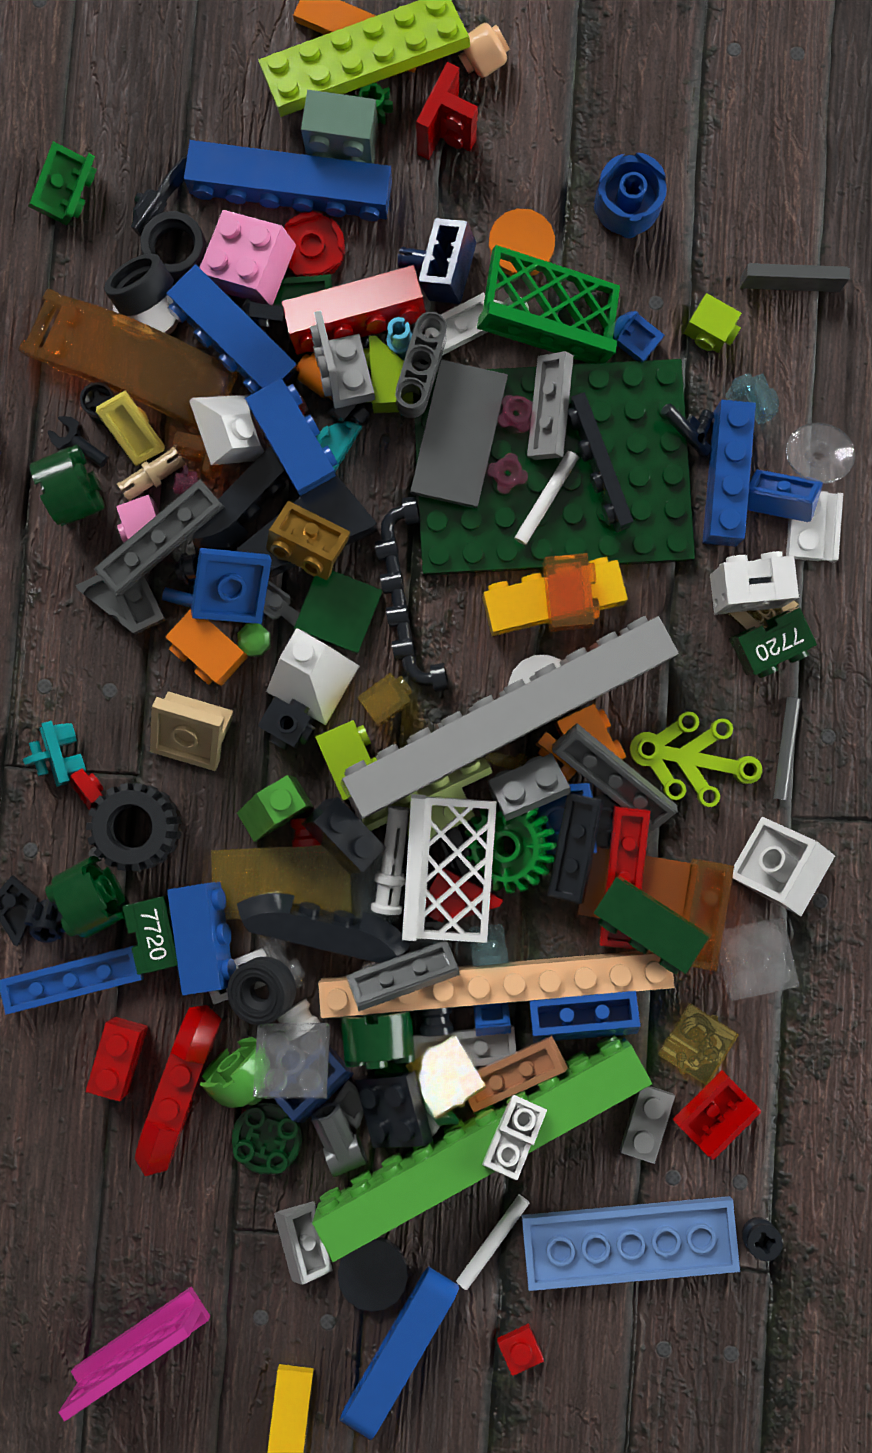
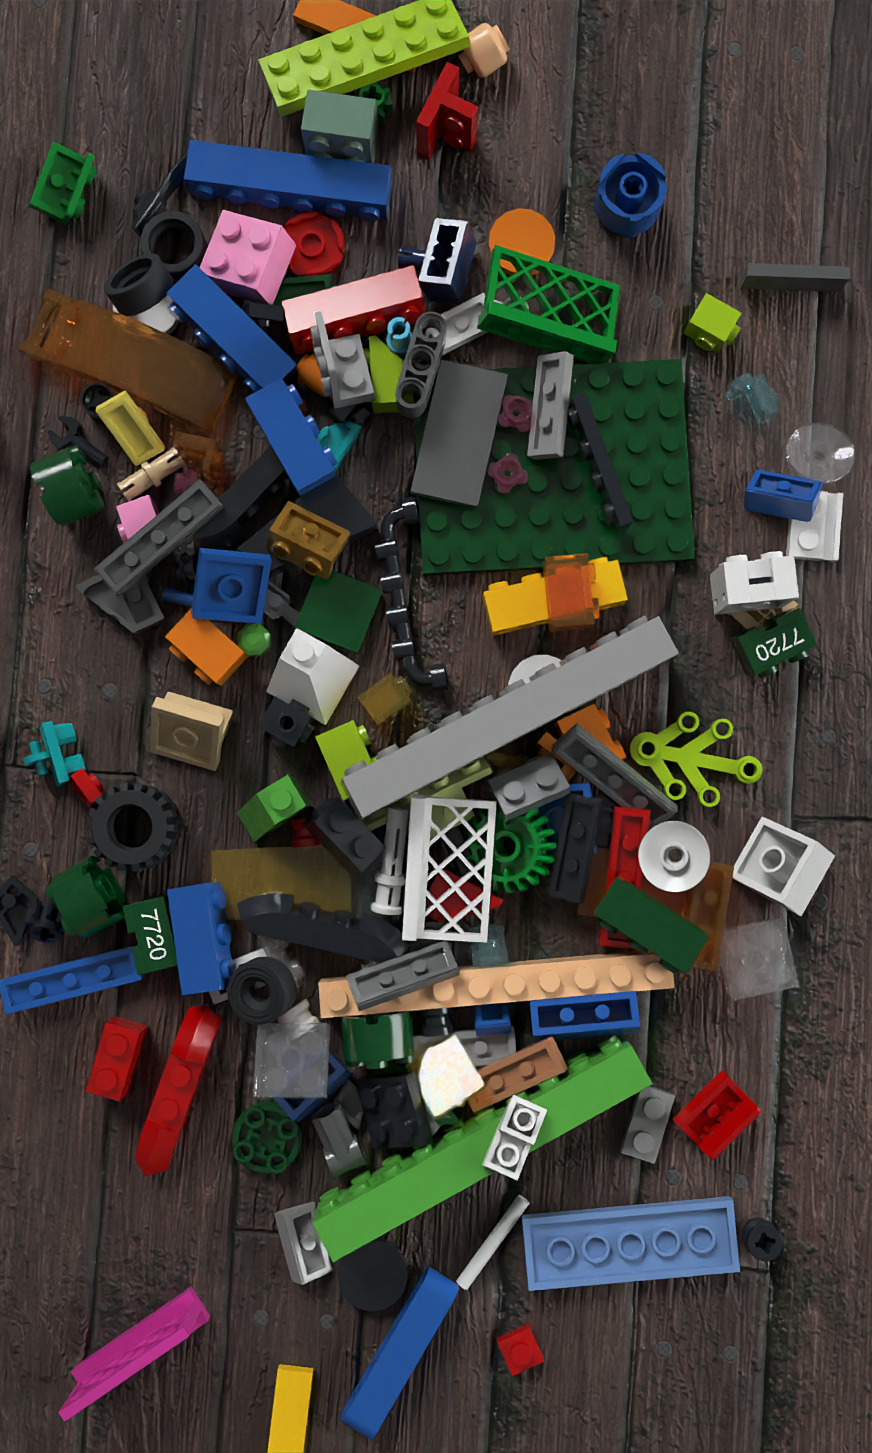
(228, 429): white slope -> none
(232, 1076): bright green cylinder -> none
(546, 497): white bar -> none
(636, 335): blue plate -> none
(656, 860): none -> white dish
(691, 429): black hose -> none
(698, 1044): clear yellow piece -> none
(729, 473): blue brick -> none
(786, 748): dark grey bar -> none

